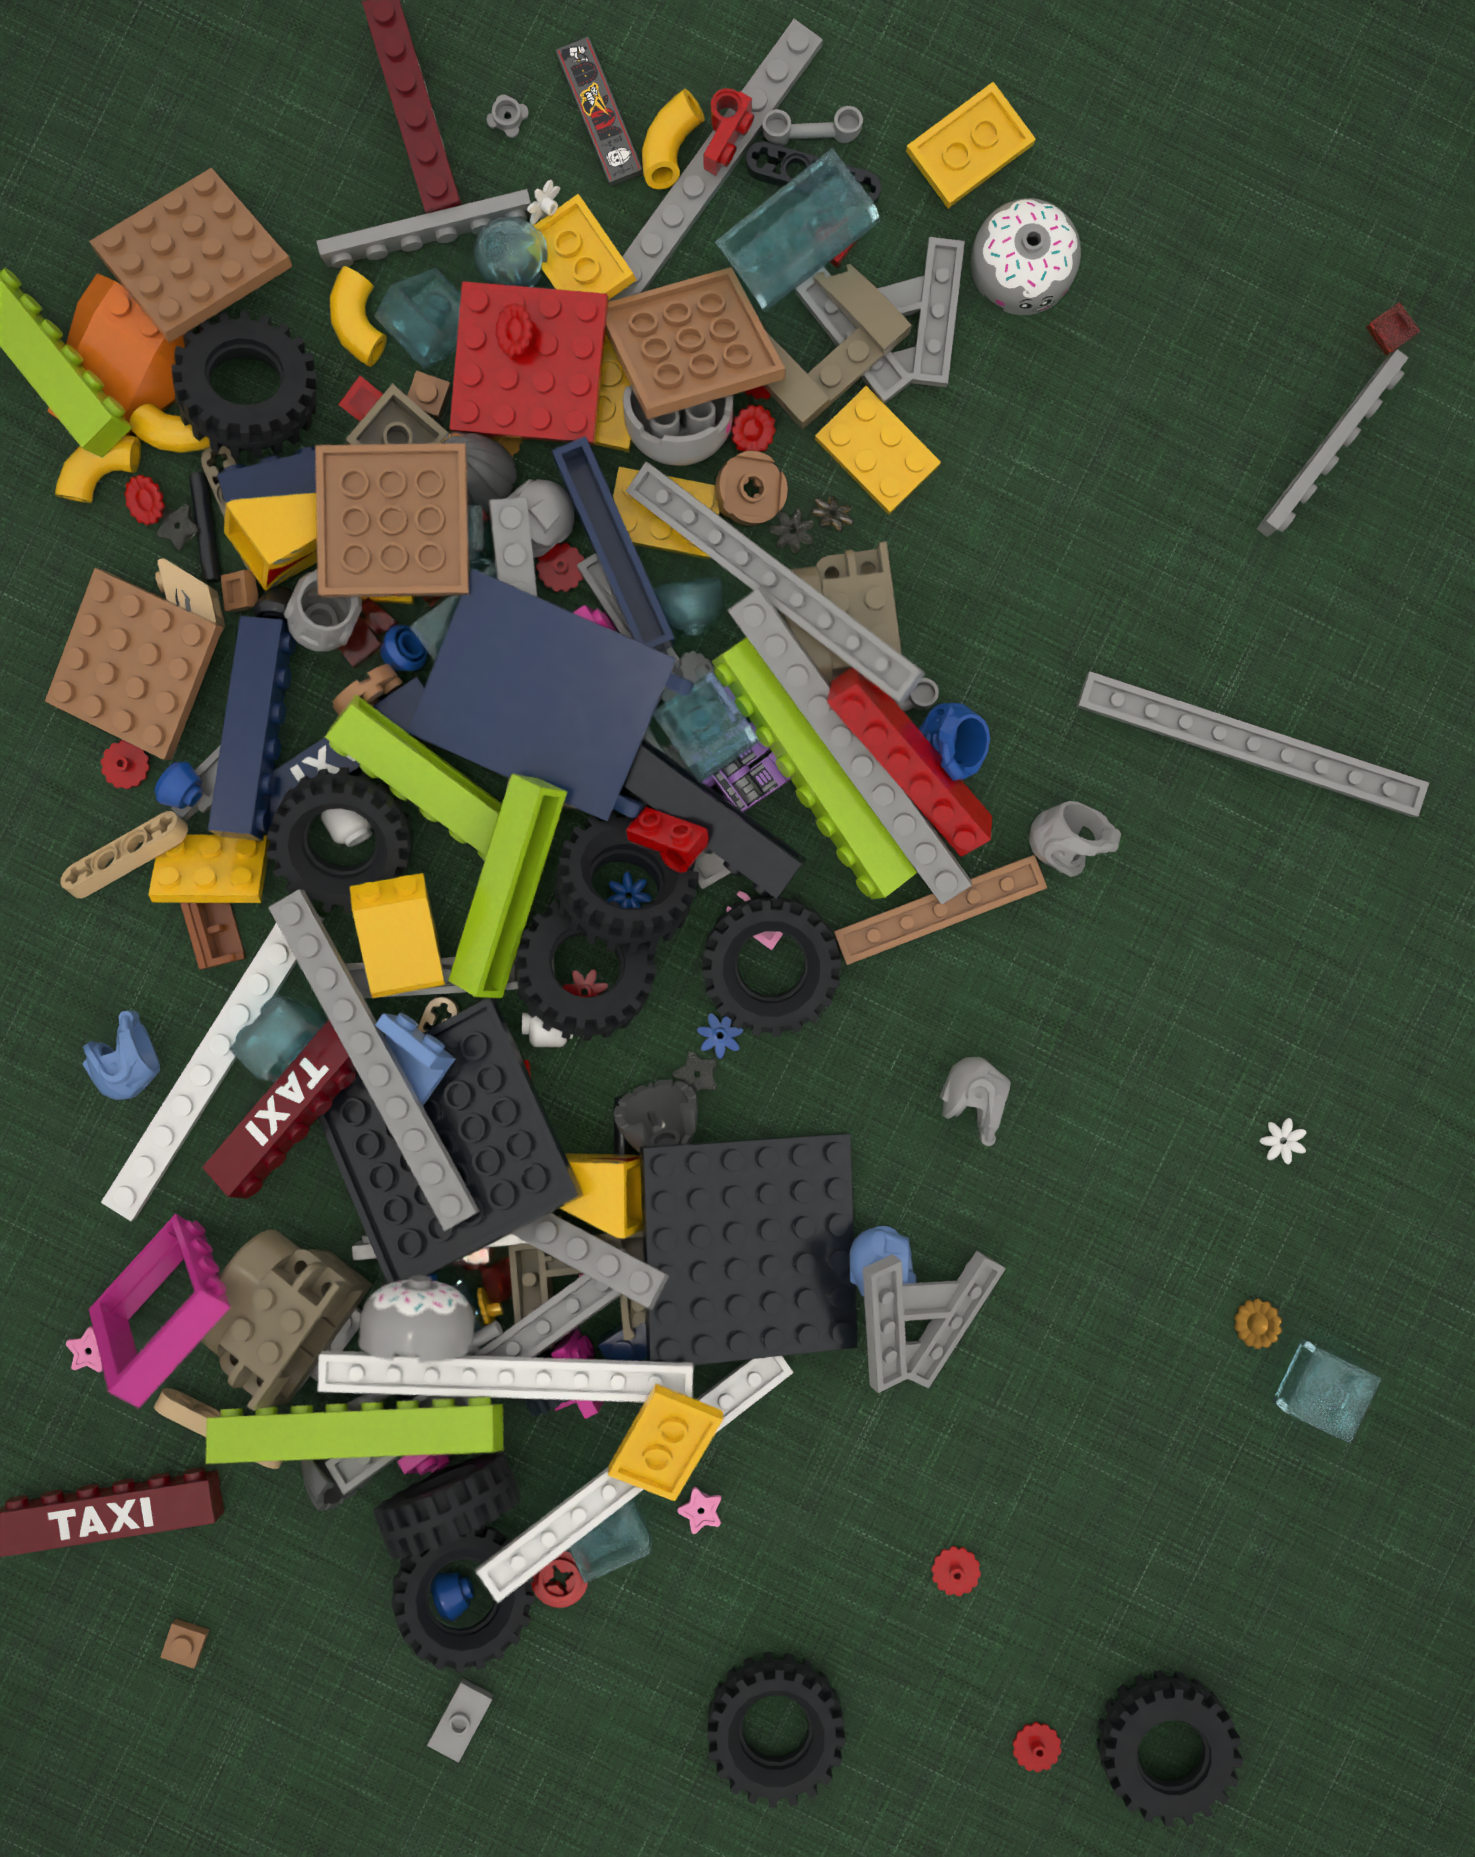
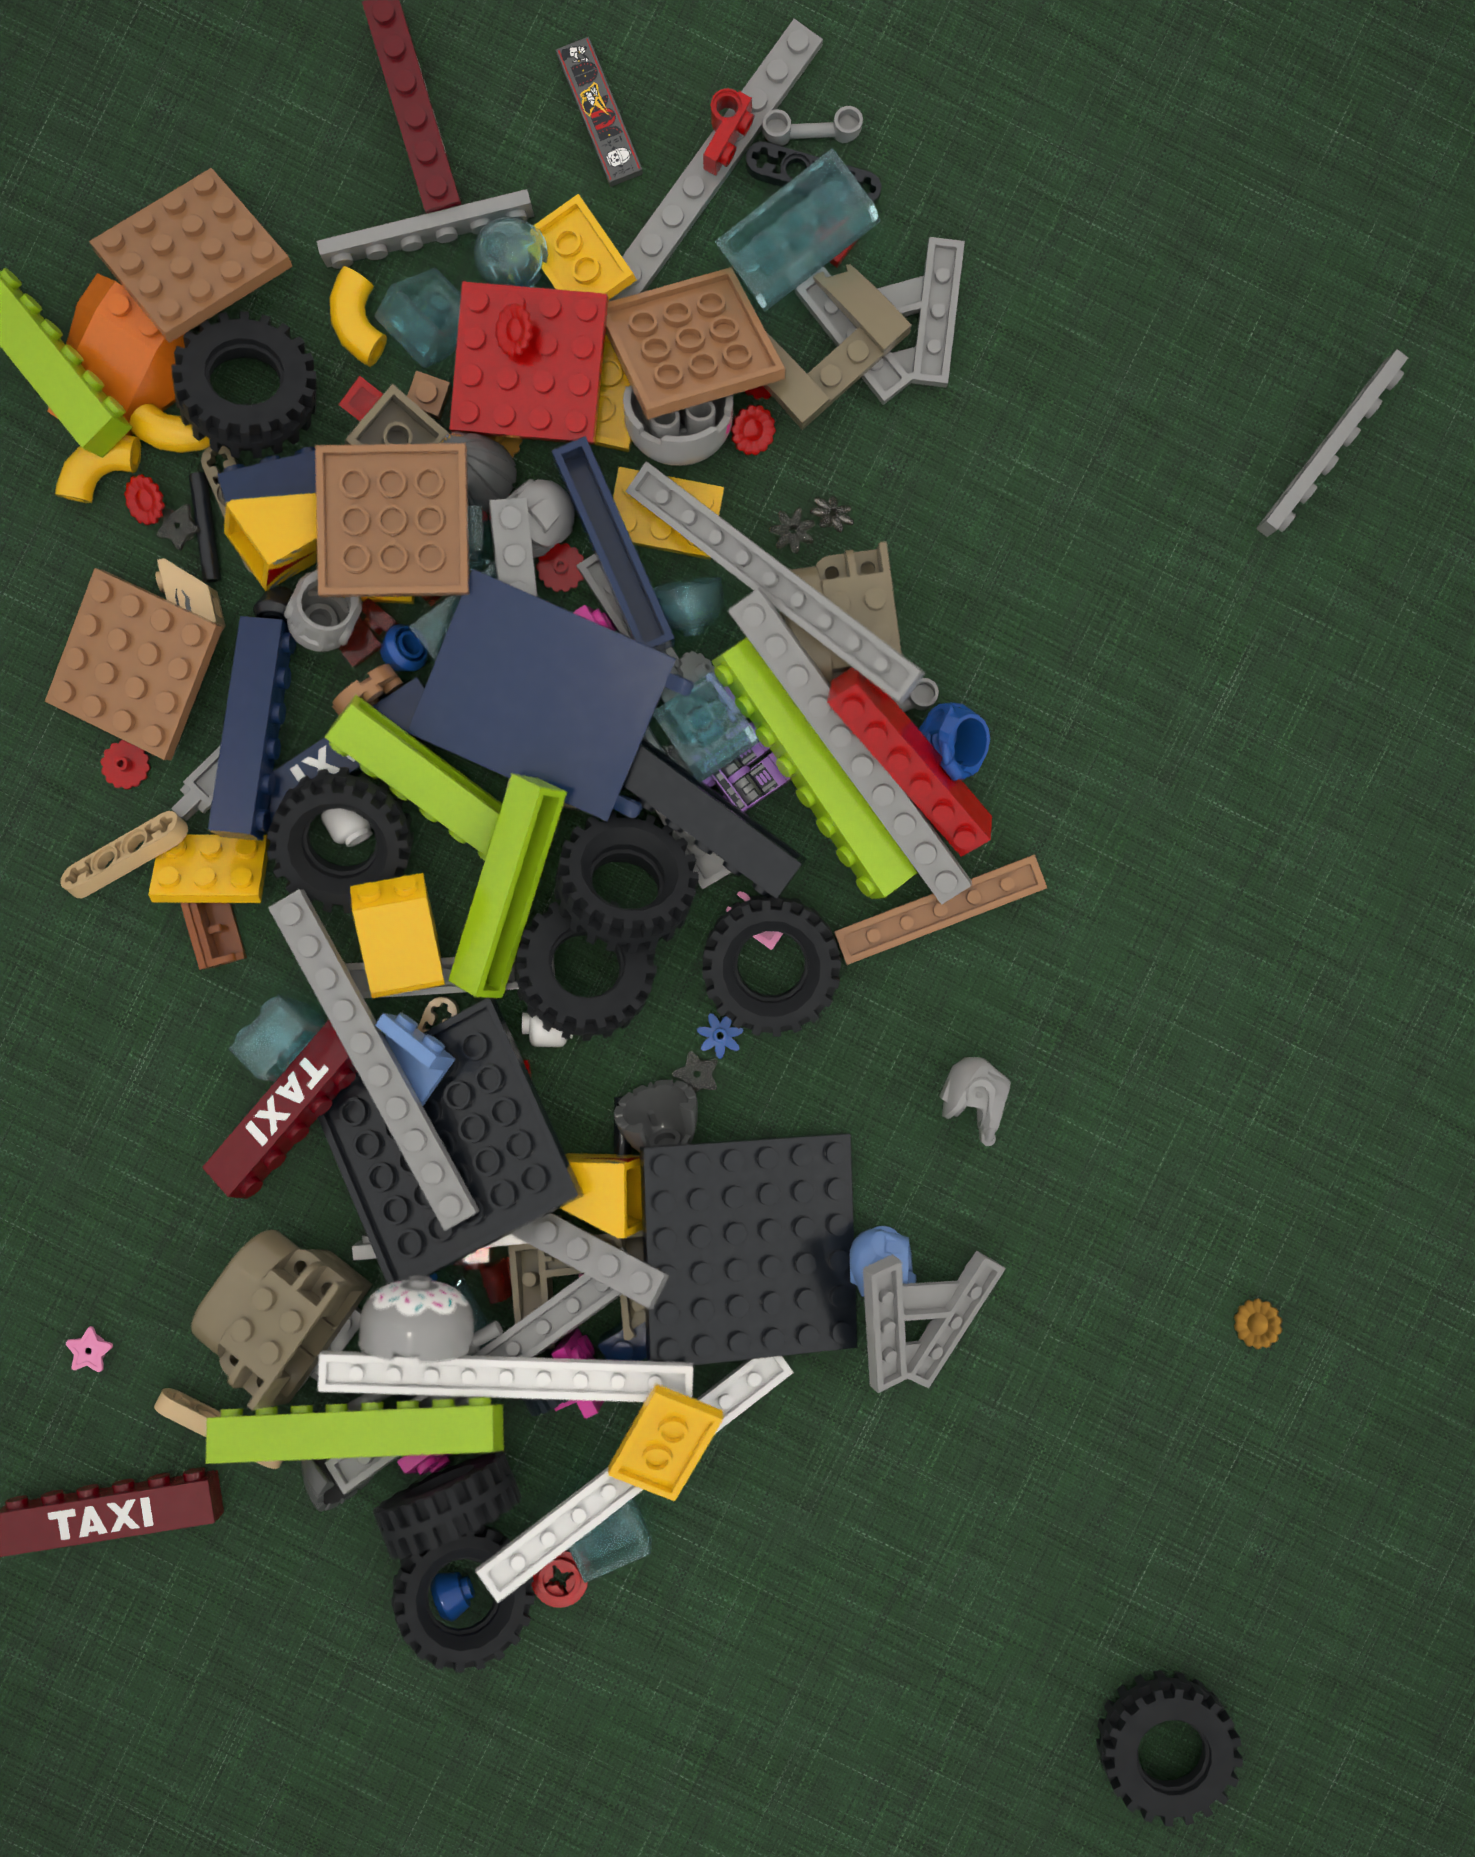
(129, 1068): medium blue helmet -> none
(139, 1375): dark pink window -> none
(179, 786): blue cone -> none
(184, 1643): medium nougat plate -> none
(199, 1079): white plate -> none
(239, 590): medium nougat plate -> none
(460, 1720): light grey plate -> none
(487, 1310): yellow piece -> none
(502, 106): light grey plate -> none
(545, 204): white plant -> none
(587, 983): red plant -> none
(628, 886): blue plant -> none
(665, 137): yellow cylinder -> none
(674, 838): red plate -> none
(701, 1500): bright pink plate -> none
(765, 476): medium nougat plate -> none
(775, 1775): black tyre -> none
(877, 450): yellow plate -> none
(956, 1571): red piece -> none
(970, 145): yellow plate -> none
(1025, 256): cylinder -> none
(1036, 1746): red piece -> none
(1056, 837): light grey helmet -> none
(1252, 744): light grey plate -> none
(1279, 1137): white plant -> none
(1326, 1390): clear light blue brick -> none
(1393, 329): clear red plate -> none

